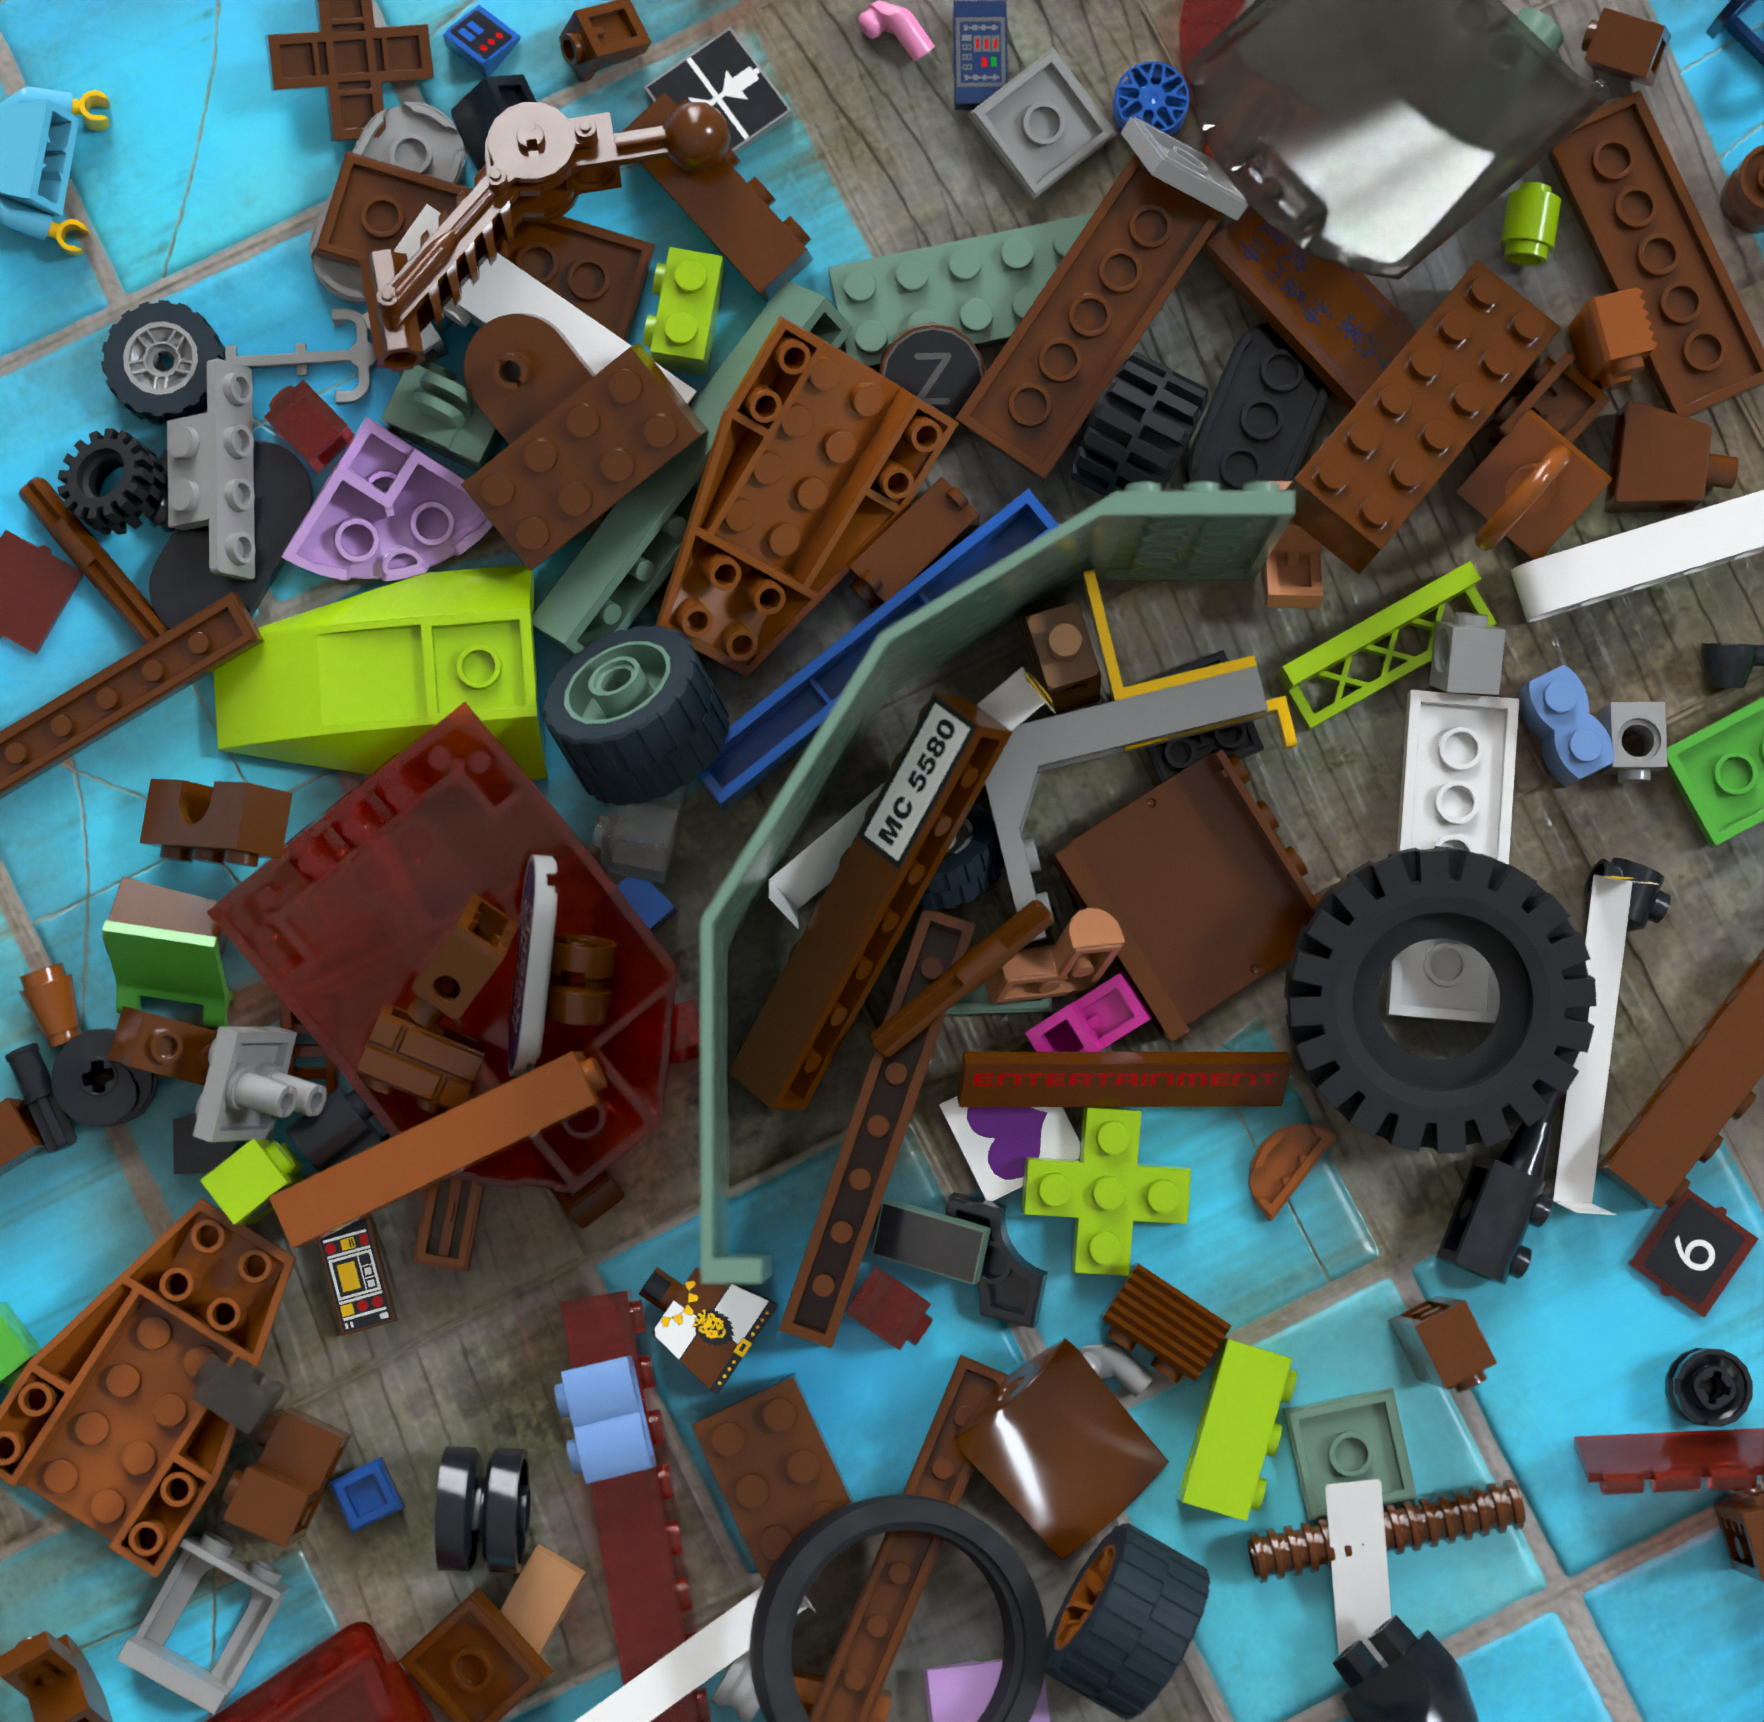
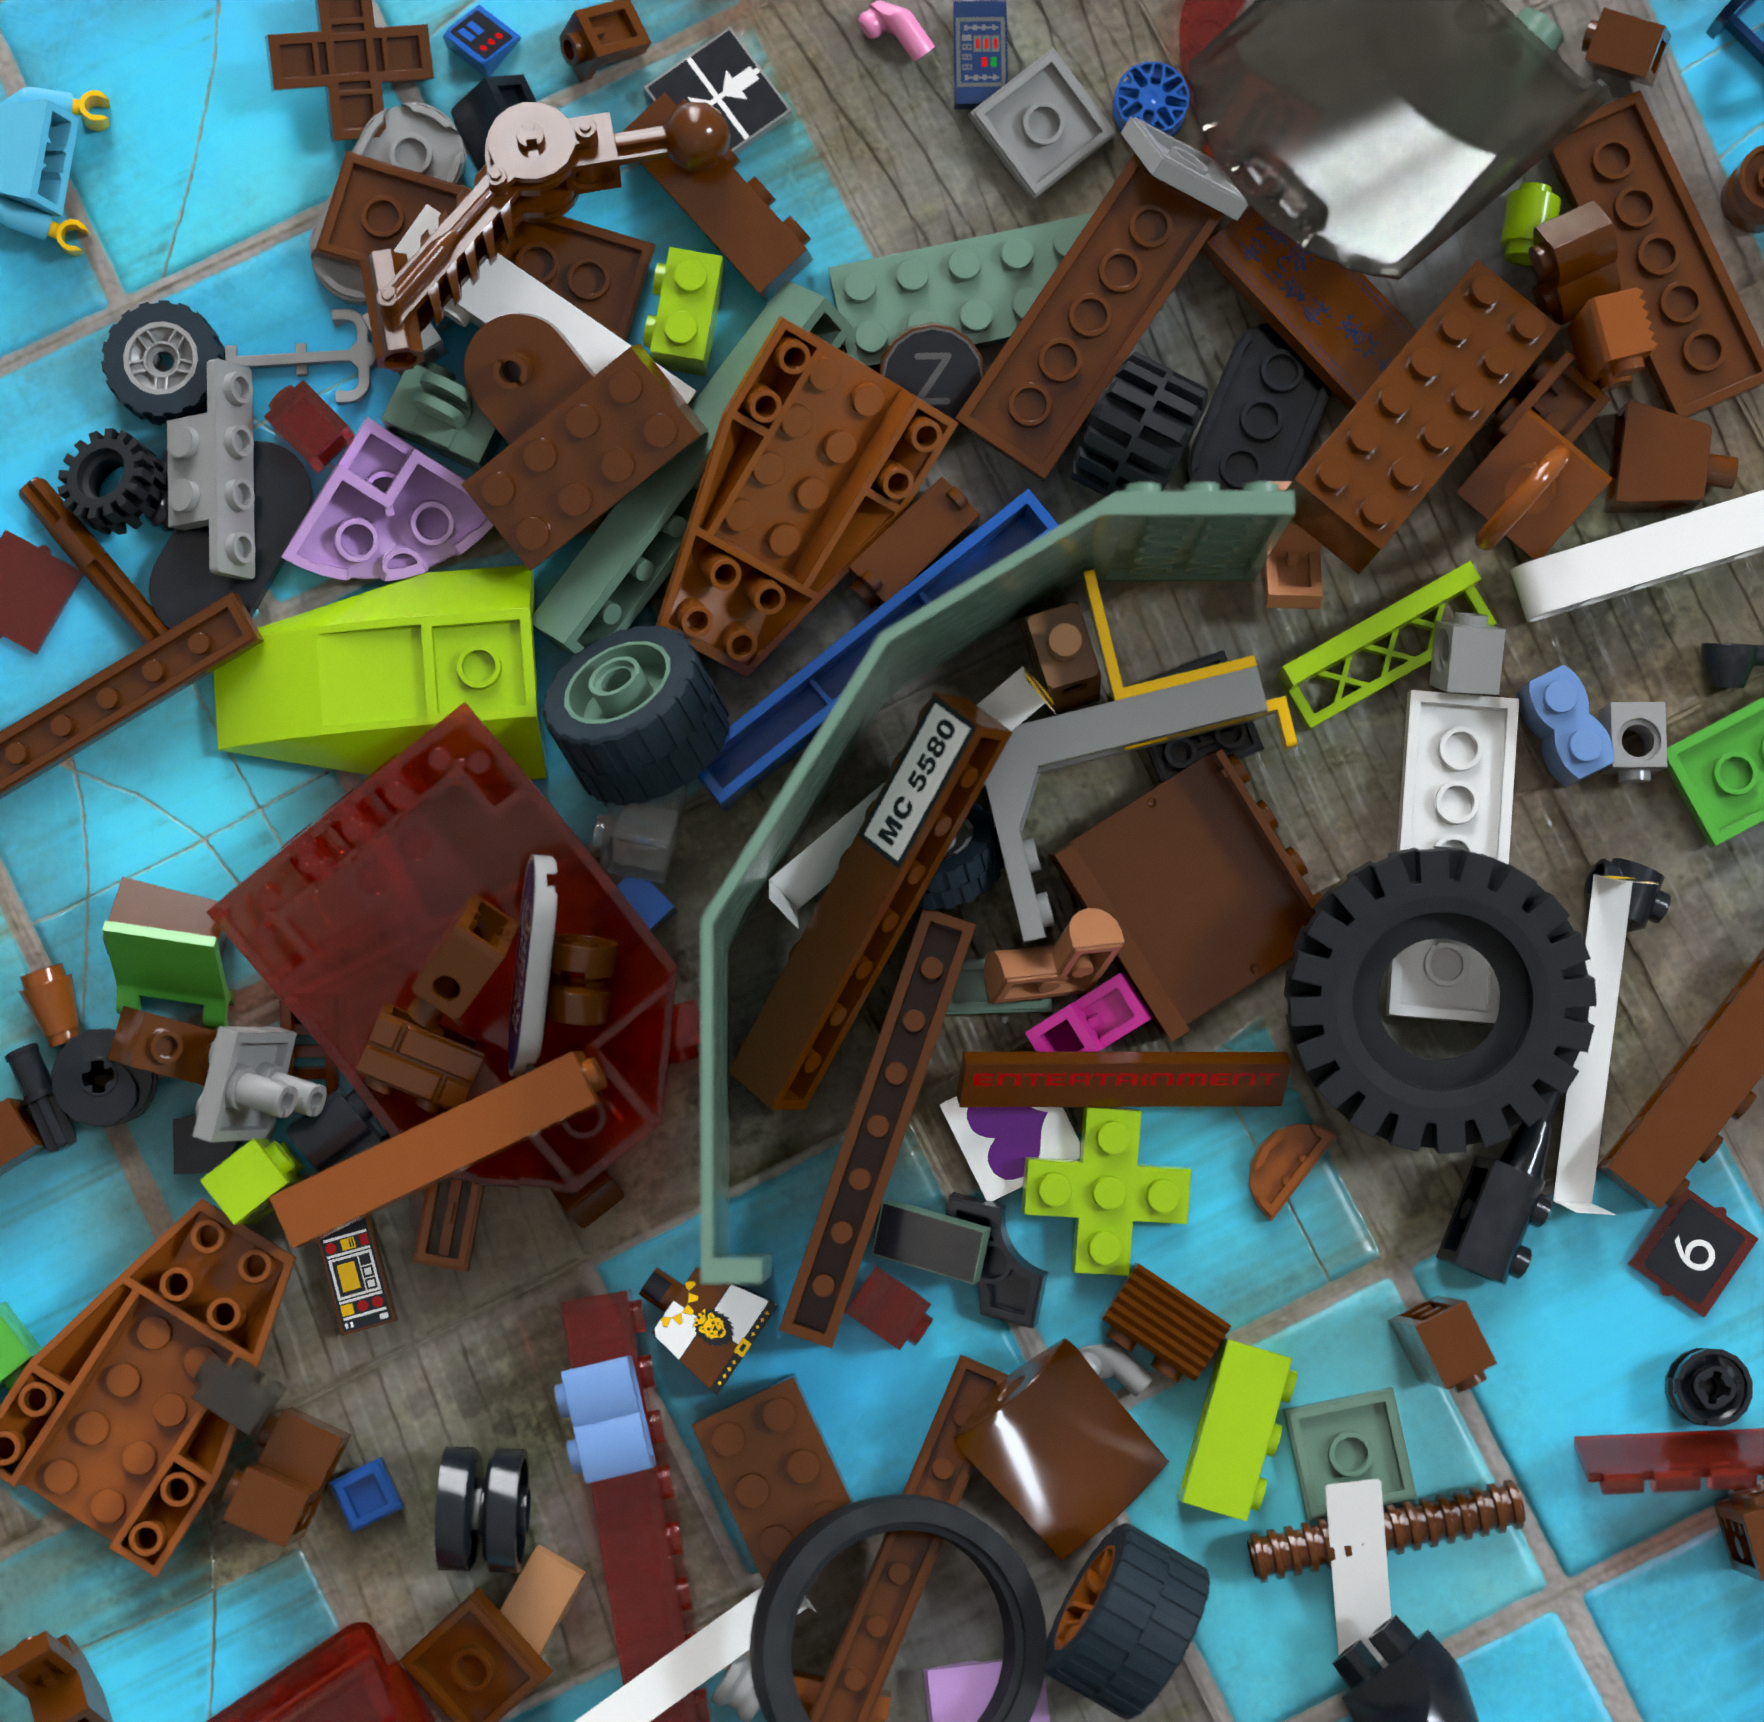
(146, 1649): light grey panel -> none
(216, 823): reddish brown arch -> none
(962, 978): reddish brown axle -> none
(1574, 261): none -> reddish brown brick

